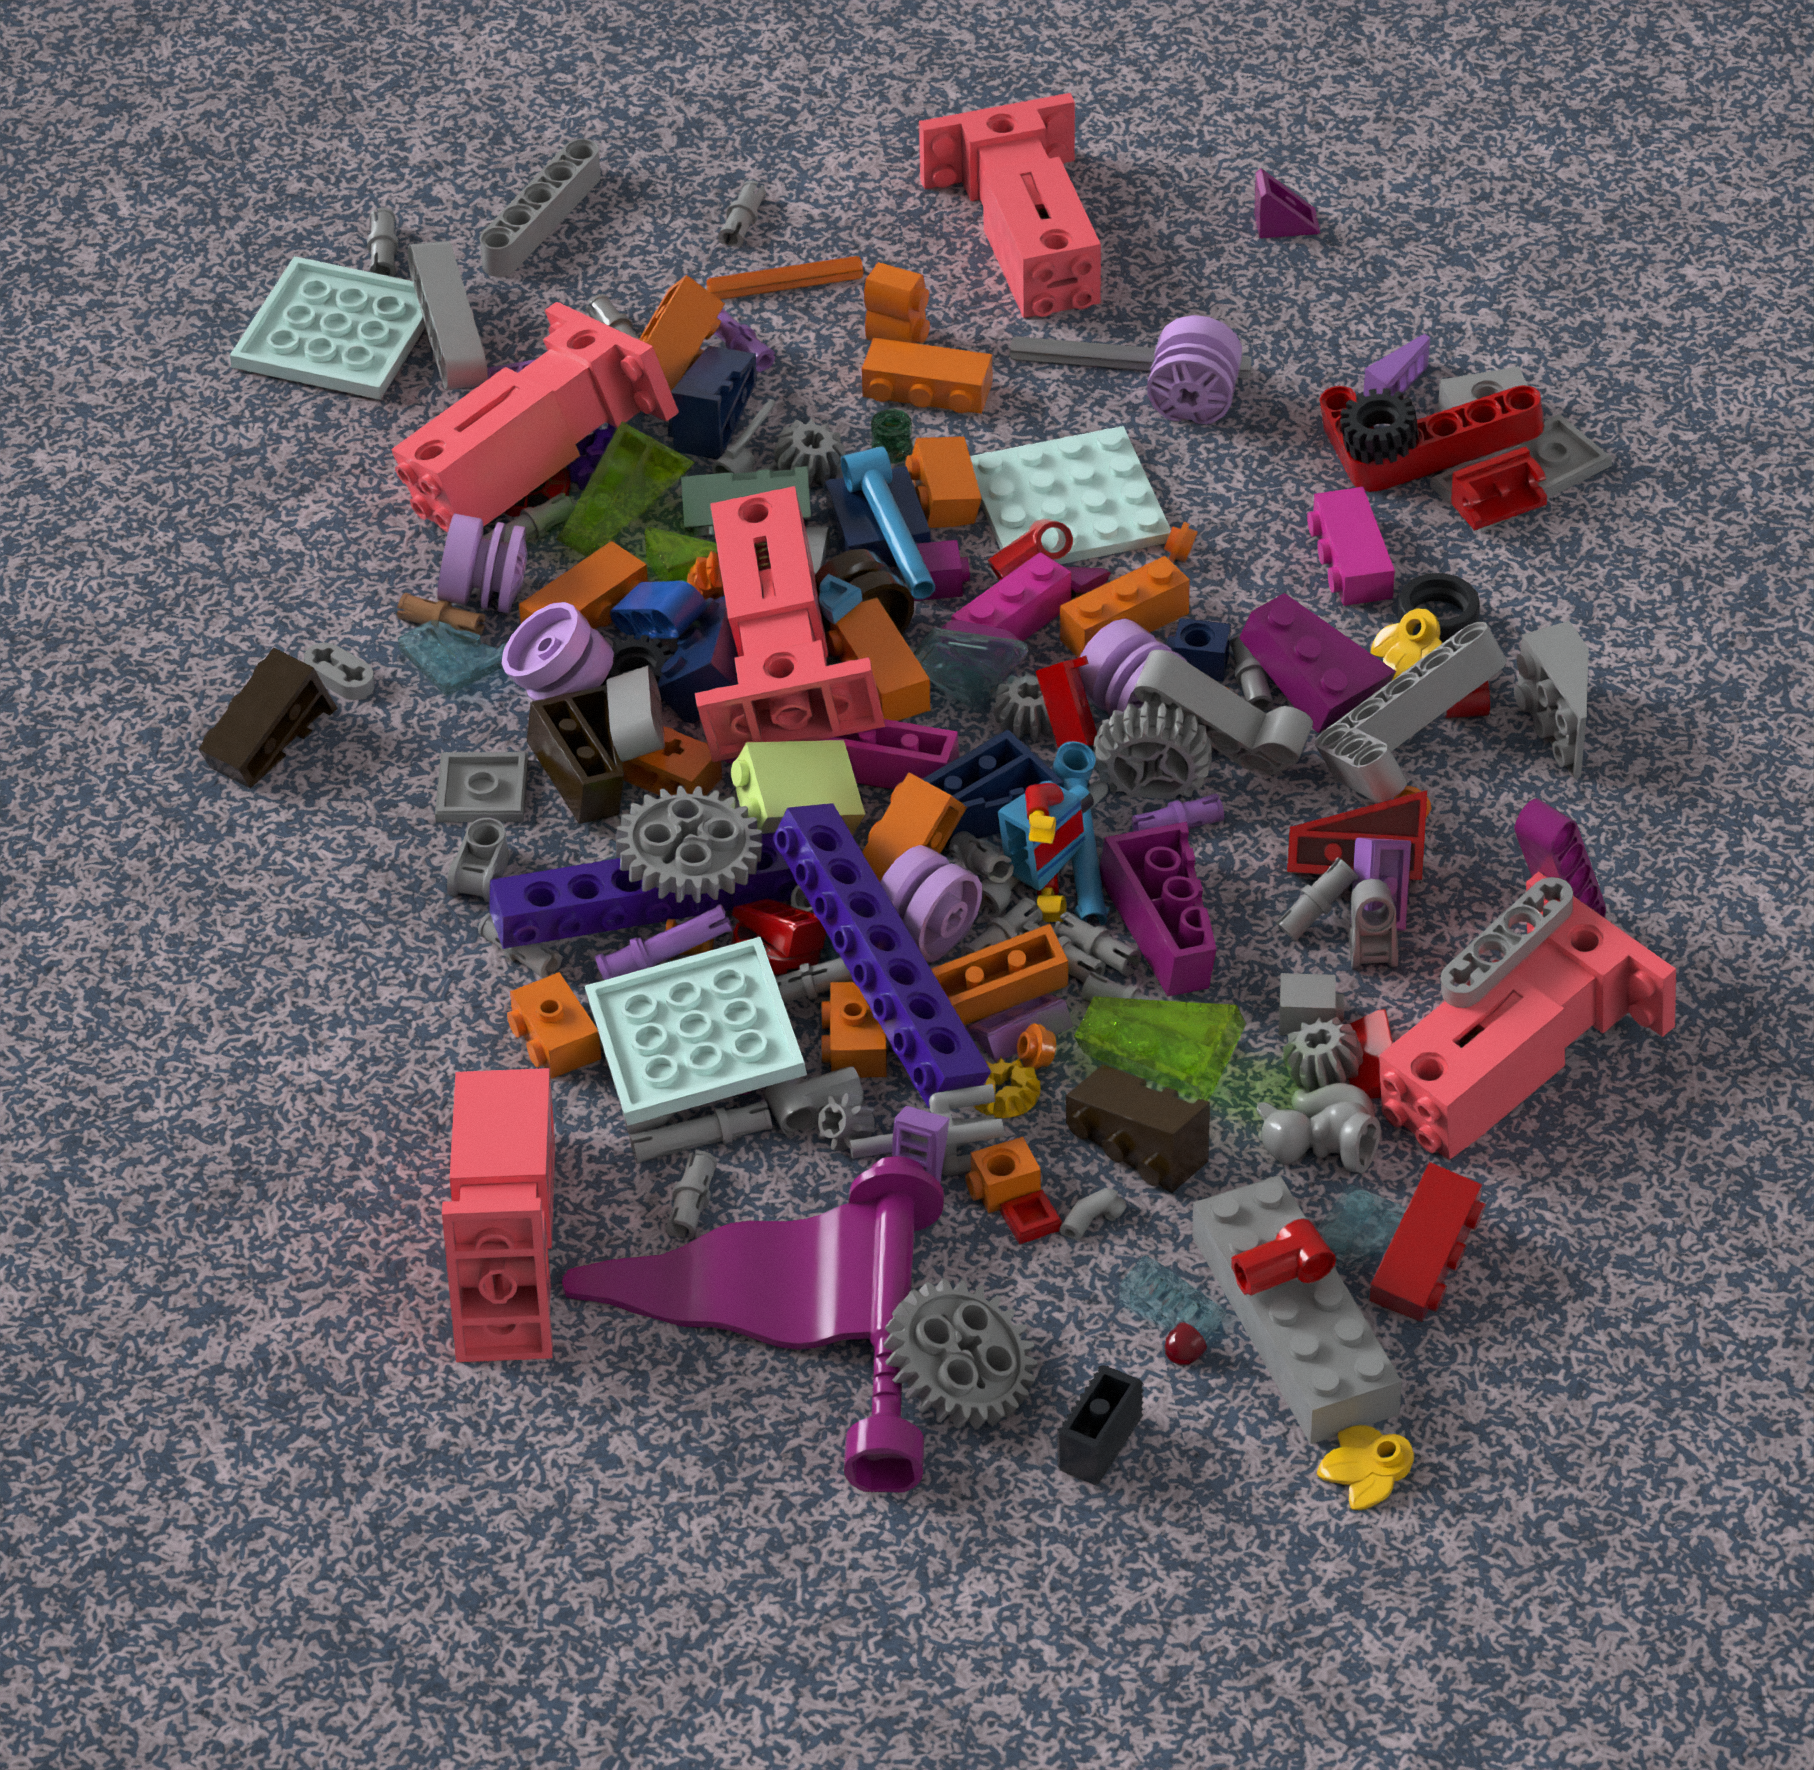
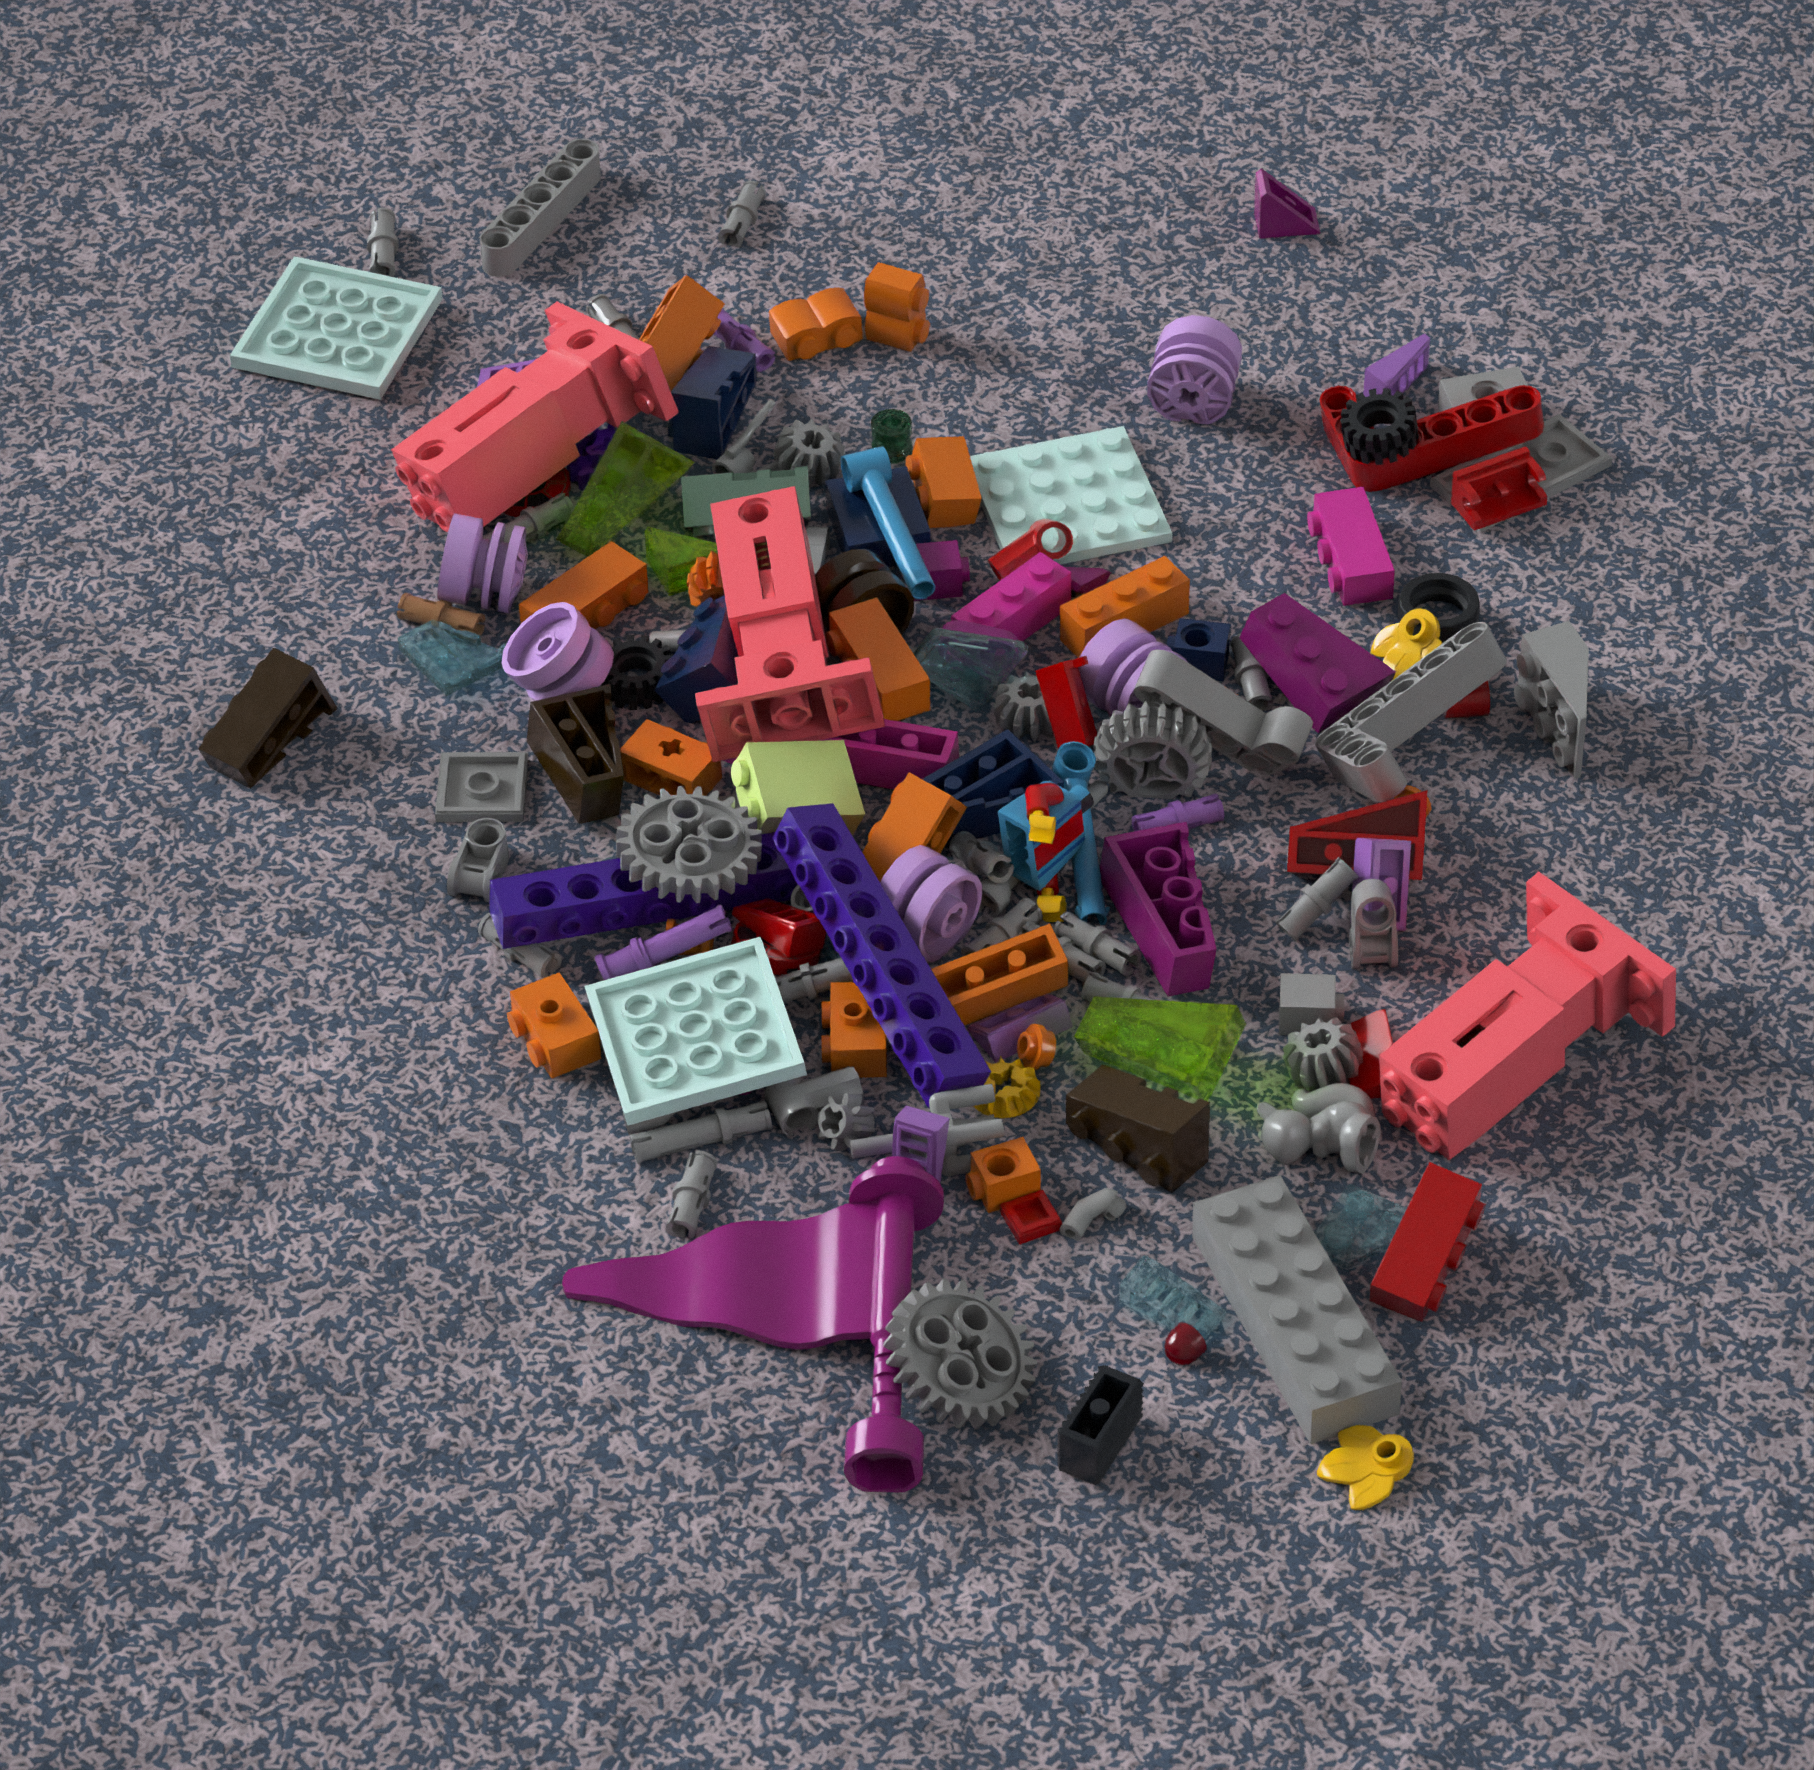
(343, 666): light grey beam -> none
(447, 315): light grey beam -> none
(501, 1215): coral brick -> none
(635, 713): light grey beam -> none
(658, 609): blue beam -> none
(785, 277): orange axle -> none
(815, 324): none -> orange brick
(837, 598): dark azure tile -> none
(927, 375): orange brick -> none
(1031, 210): coral brick -> none
(1093, 354): light grey axle -> none
(1180, 542): orange plate -> none
(1295, 1253): red piece -> none
(1502, 938): light grey beam -> none
(1556, 850): magenta beam -> none

